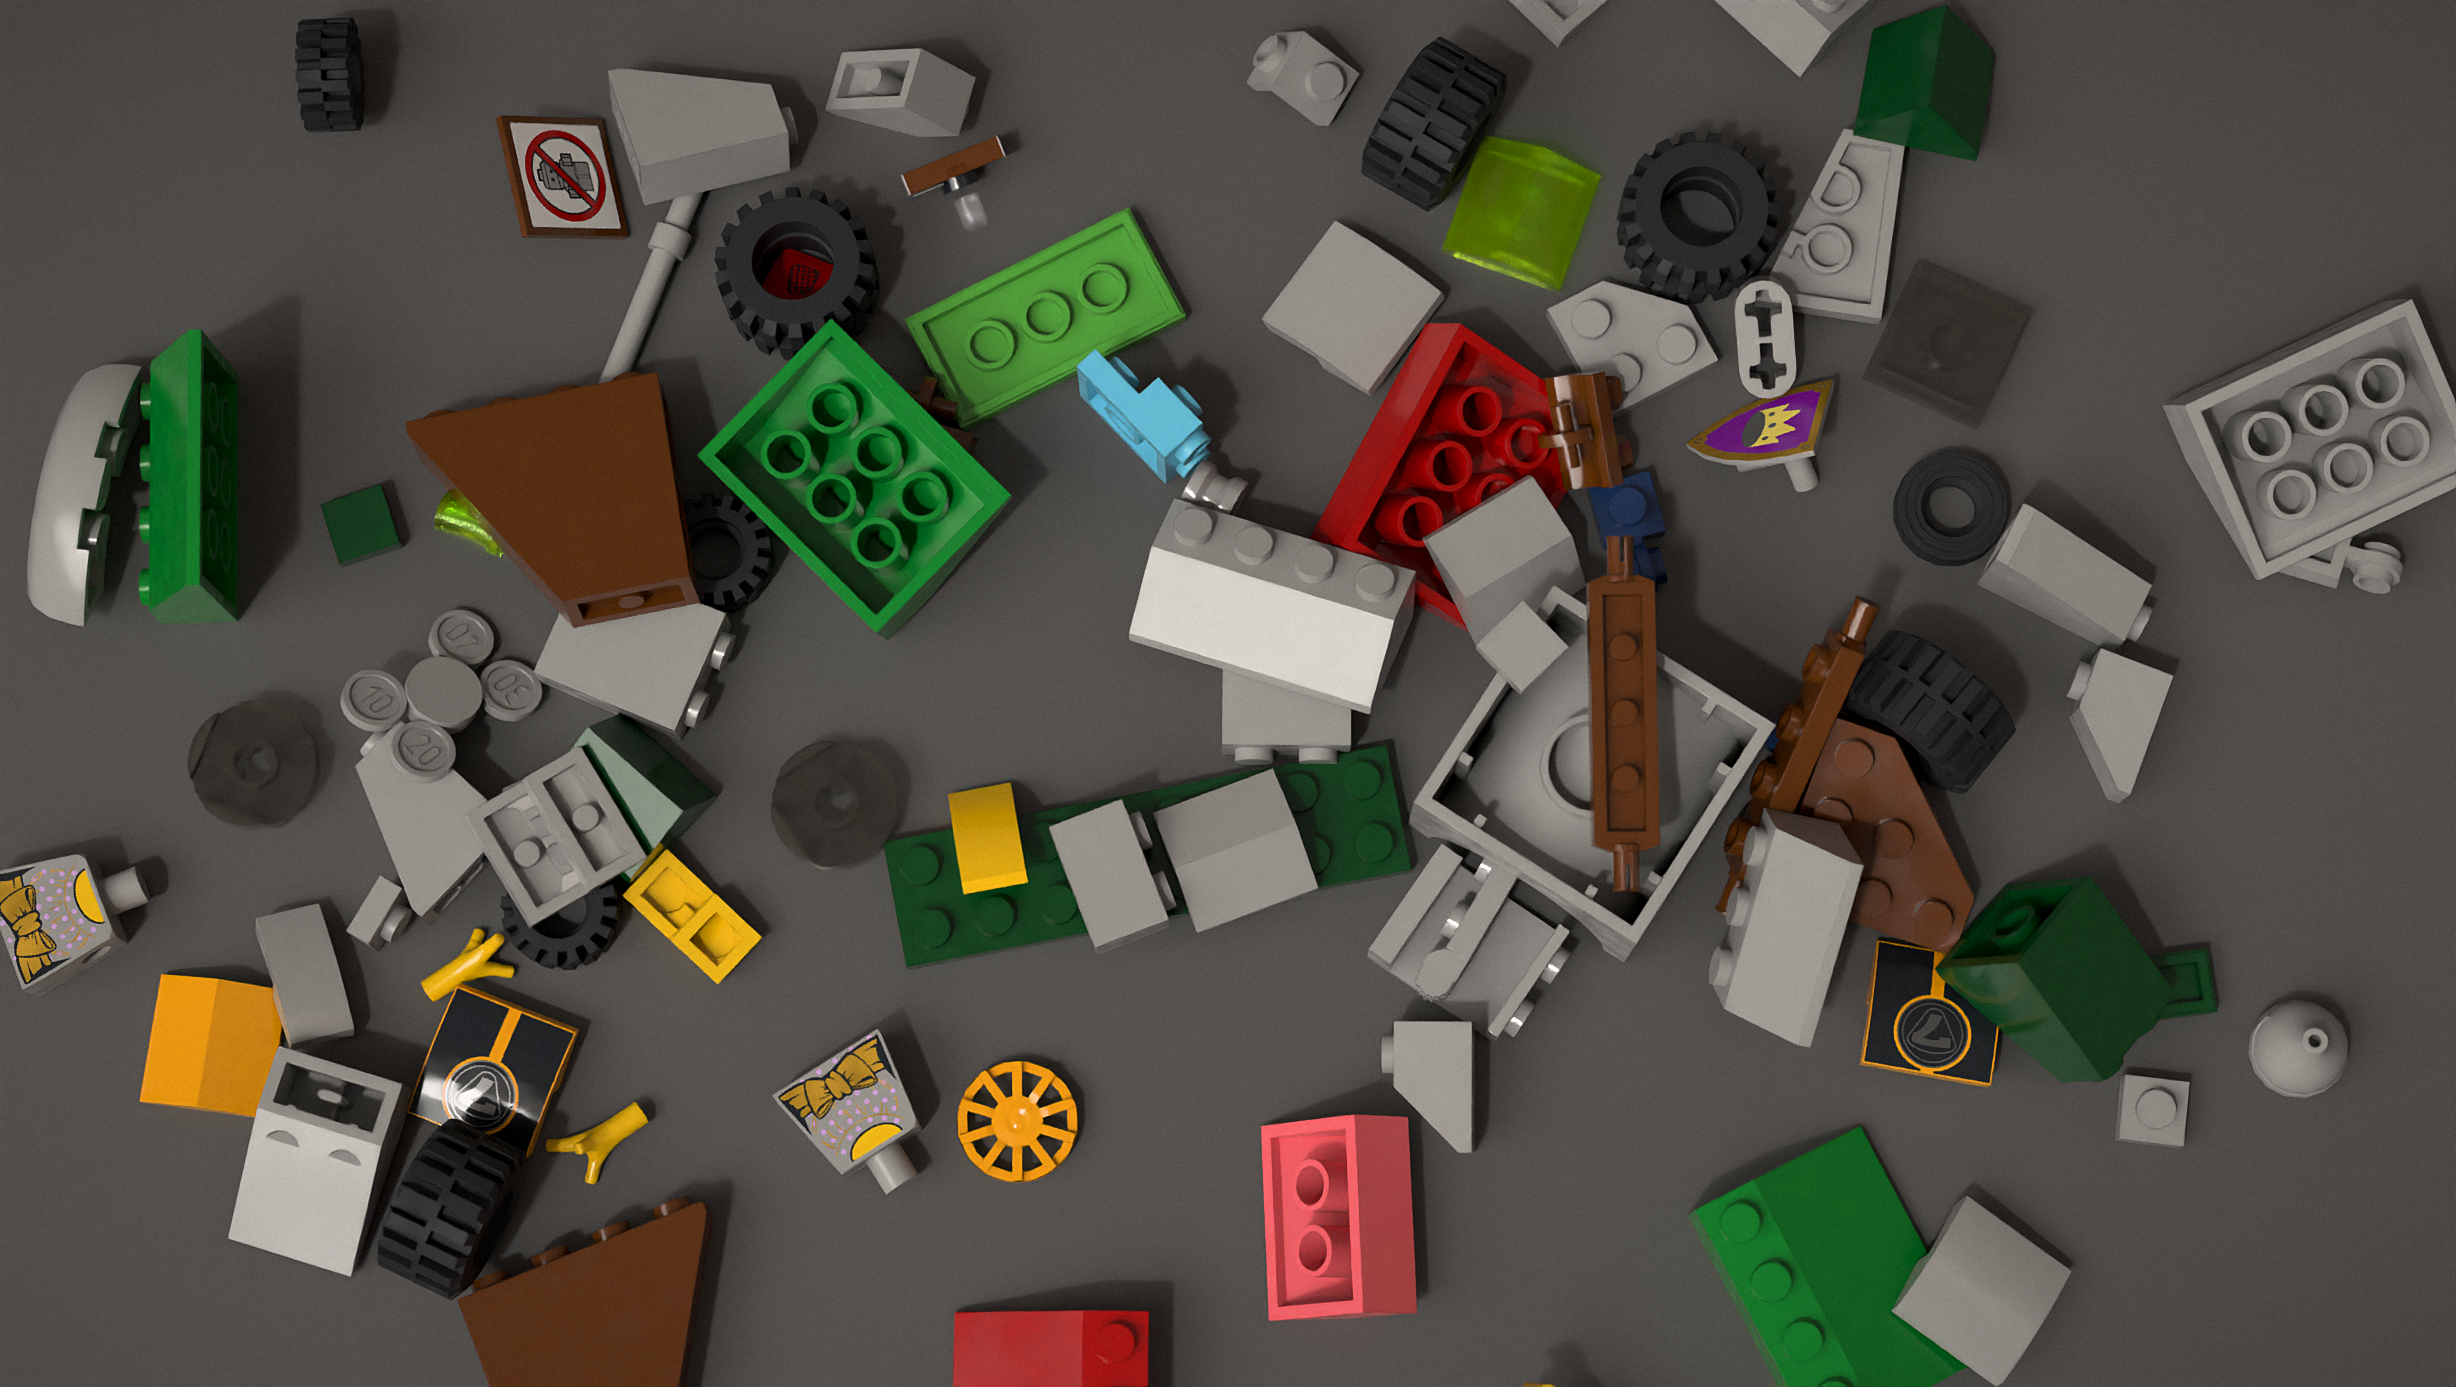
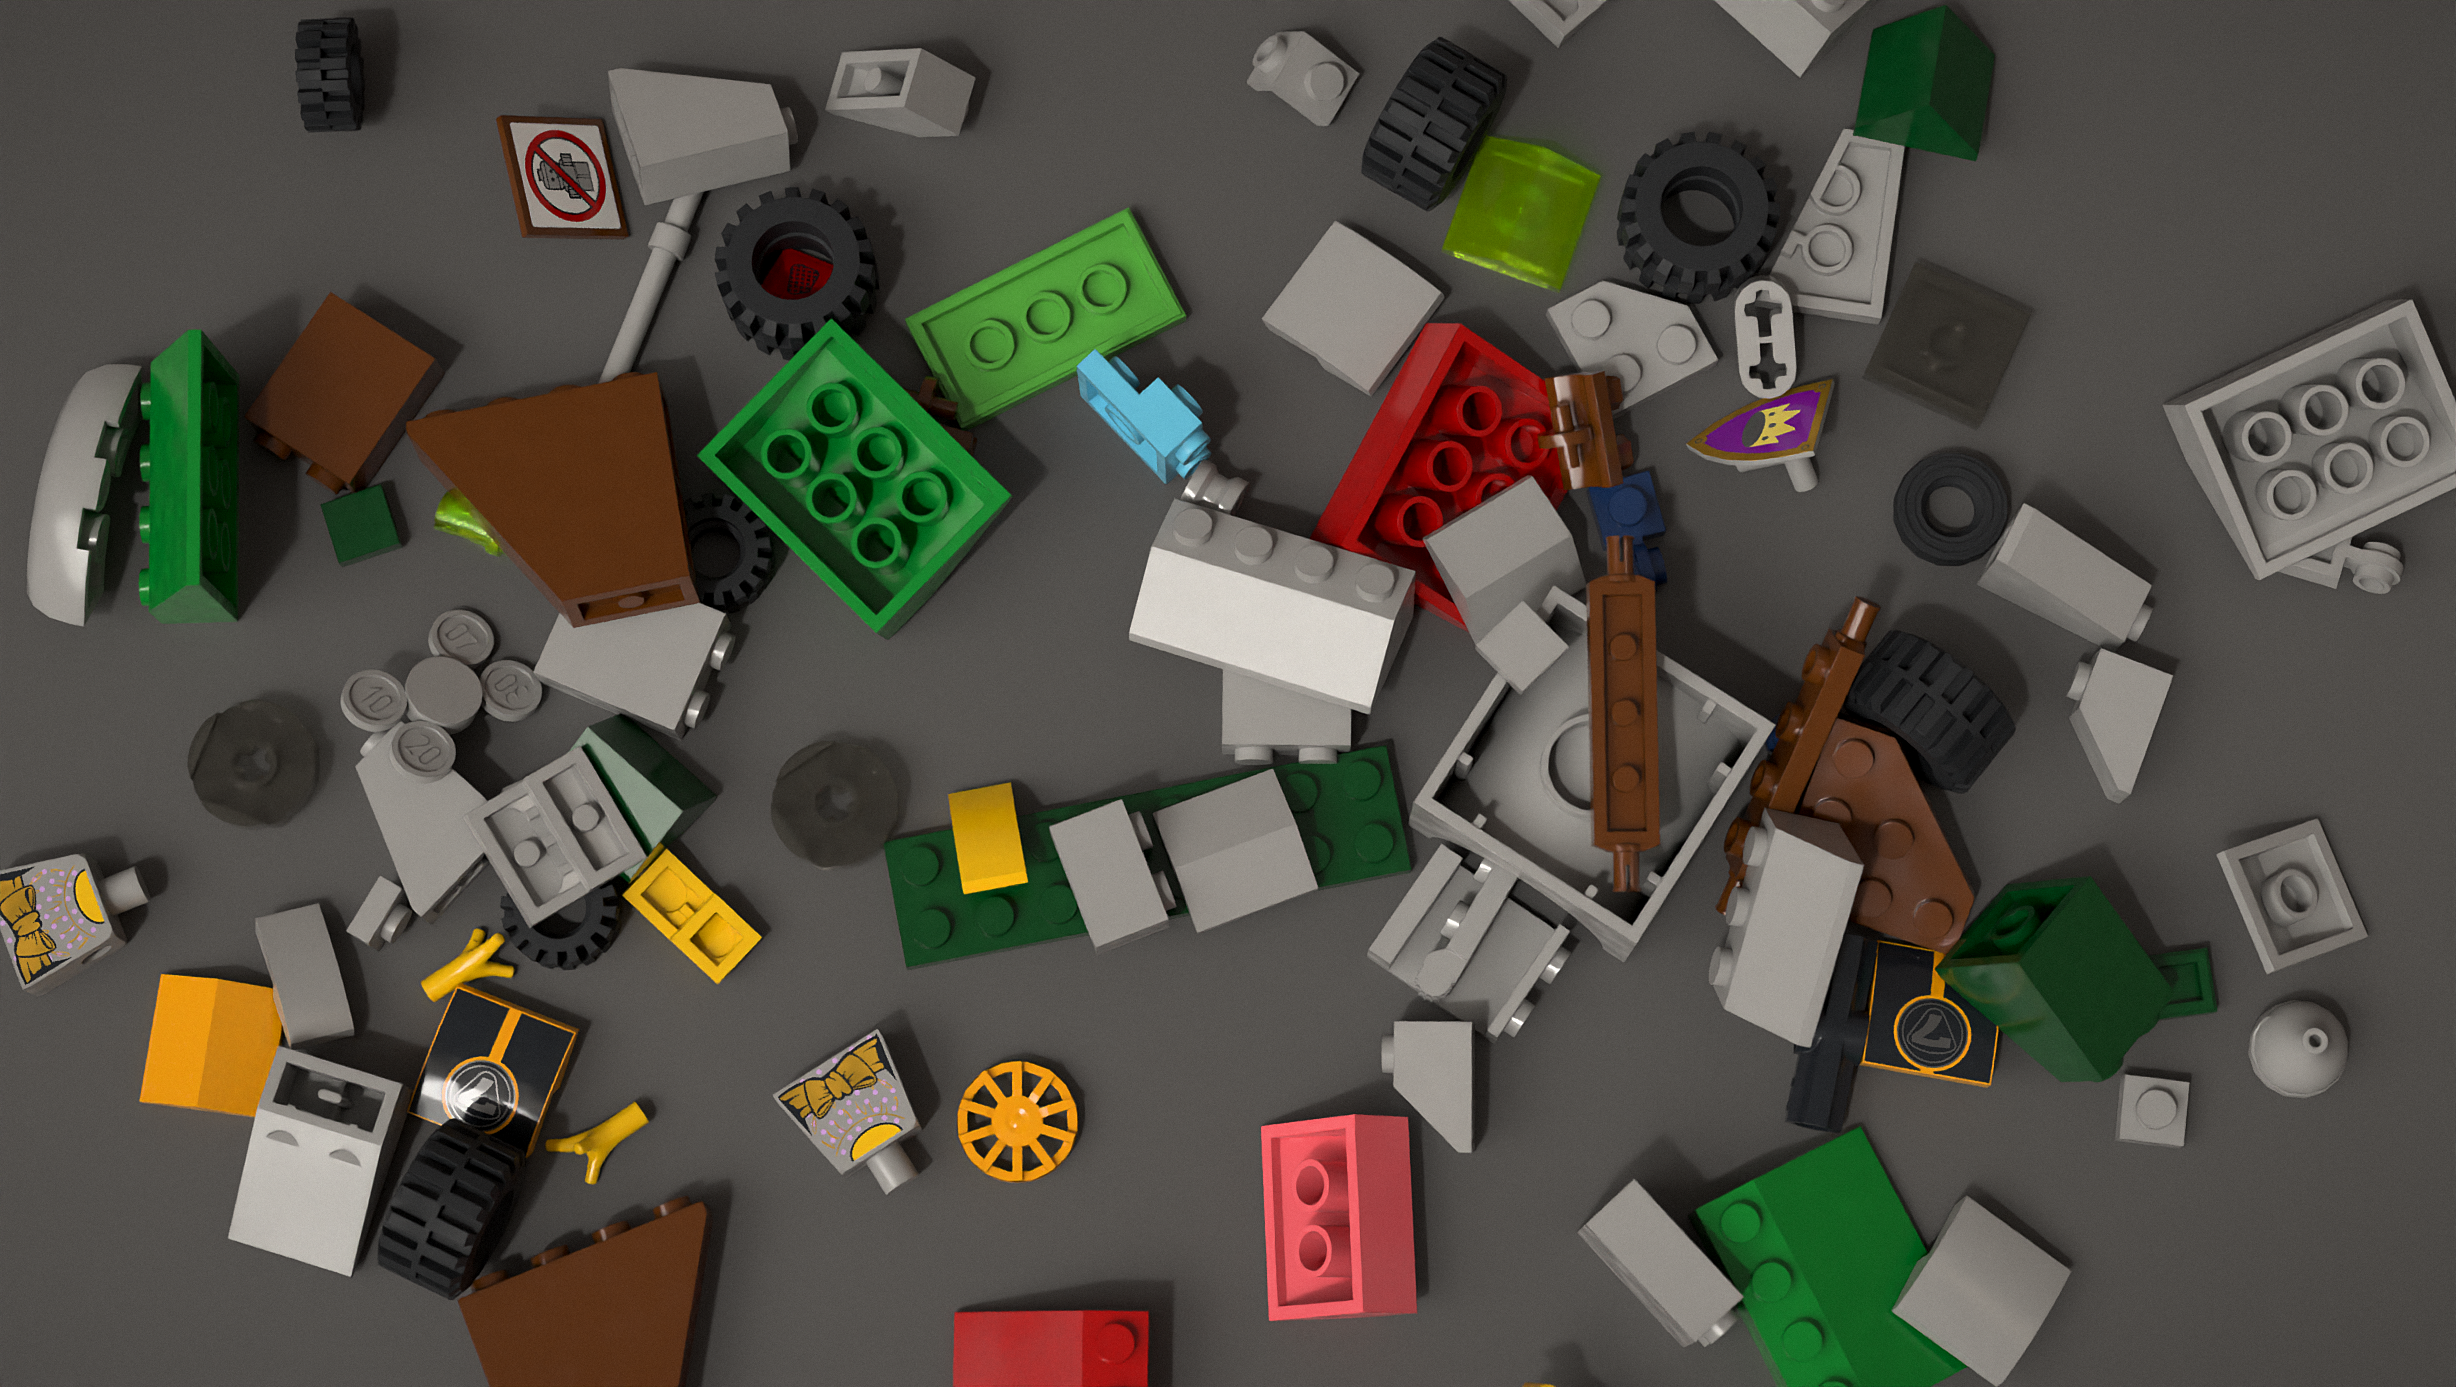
(343, 396): none -> reddish brown brick
(955, 173): piece -> none
(1662, 1267): none -> light grey brick
(1826, 1068): none -> black piece
(2292, 896): none -> light grey slope

